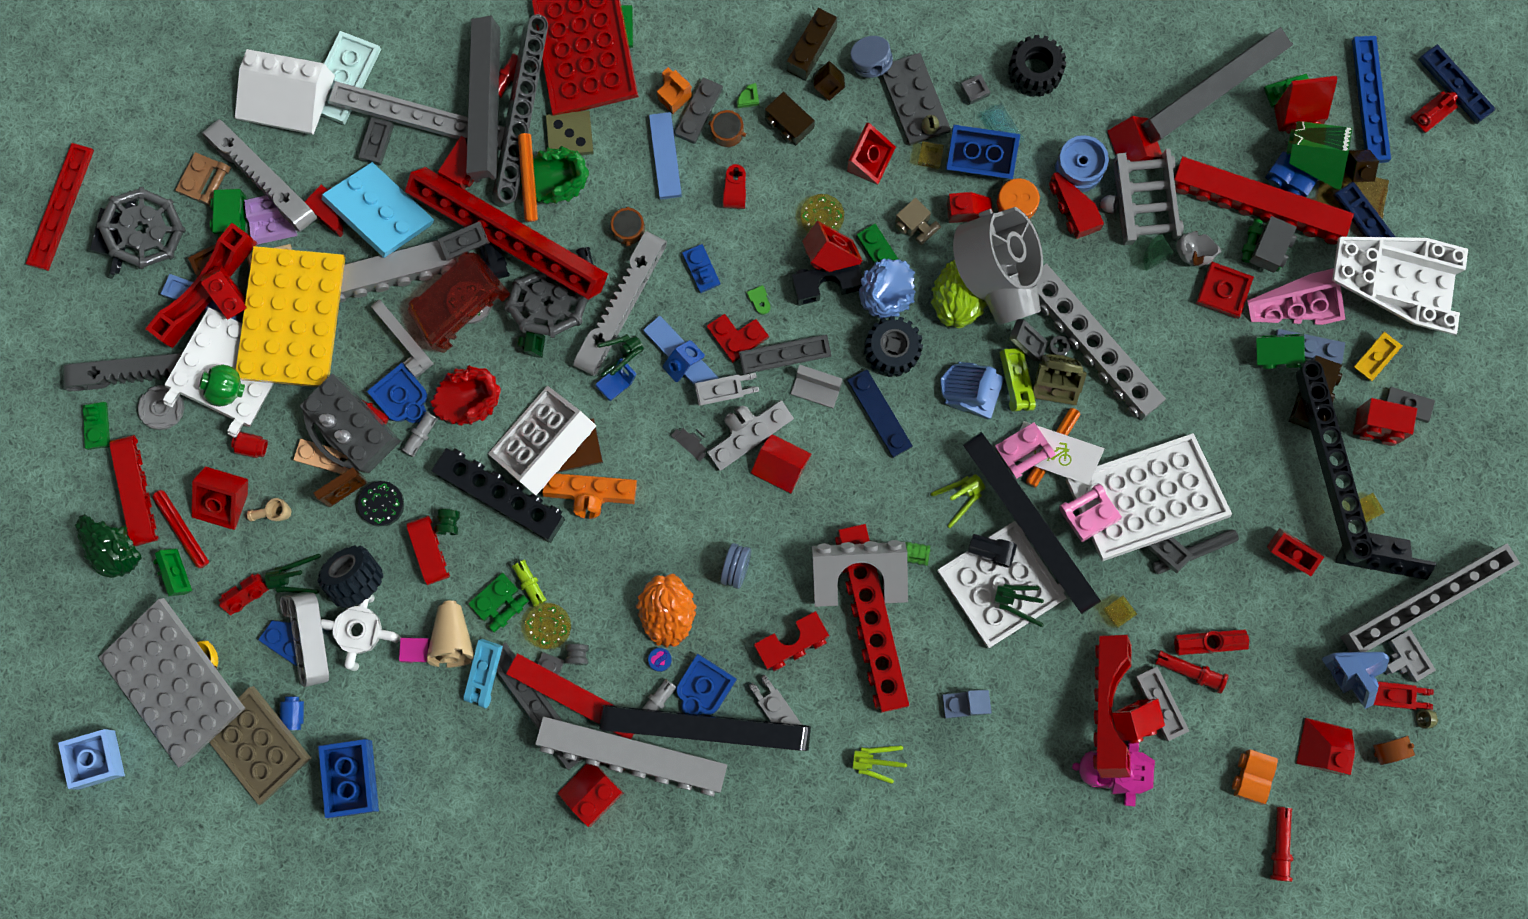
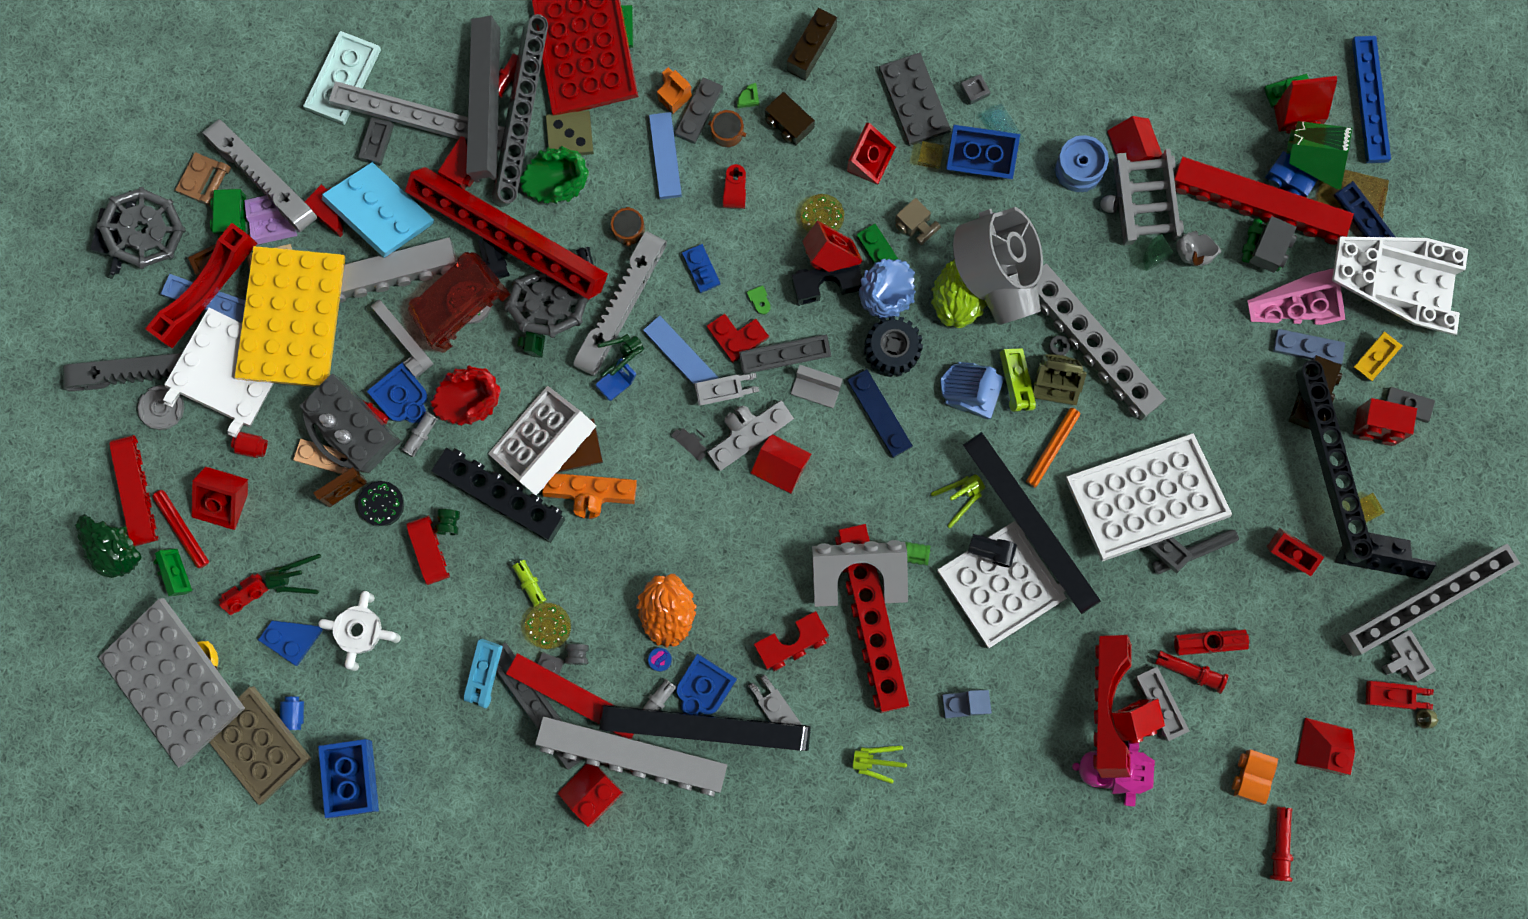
(59, 207): red tile -> none
(91, 759): light blue brick -> none
(96, 425): green plate -> none
(221, 385): green plant -> none
(224, 292): red brick -> none
(271, 511): tan bar -> none
(282, 91): white slope -> none
(307, 637): beam -> none
(350, 576): black wheel -> none
(413, 650): dark pink panel -> none
(450, 637): tan cone -> none
(463, 241): dark grey plate -> none
(494, 597): green plate -> none
(527, 177): orange axle -> none
(680, 361): blue bracket -> none
(735, 565): sand blue head -> none
(829, 80): dark brown panel -> none
(871, 56): sand blue head -> none
(926, 124): olive hinge -> none
(966, 206): red slope -> none
(1006, 595): dark green plant -> none
(1019, 194): orange head -> none
(1022, 444): bright pink plate -> none
(1028, 340): dark grey plate -> none
(1040, 49): black tyre -> none
(1073, 457): white sticker -> none
(1080, 210): red slope -> none
(1095, 518): bright pink plate -> none
(1120, 611): clear yellow plate -> none
(1216, 85): dark grey tile -> none
(1224, 290): red plate -> none
(1280, 349): green brick -> none
(1358, 672): medium blue piece -> none
(1361, 166): dark brown brick -> none
(1394, 750): dark orange piece -> none
(1435, 111): red hinge -> none
(1454, 80): dark blue plate -> none

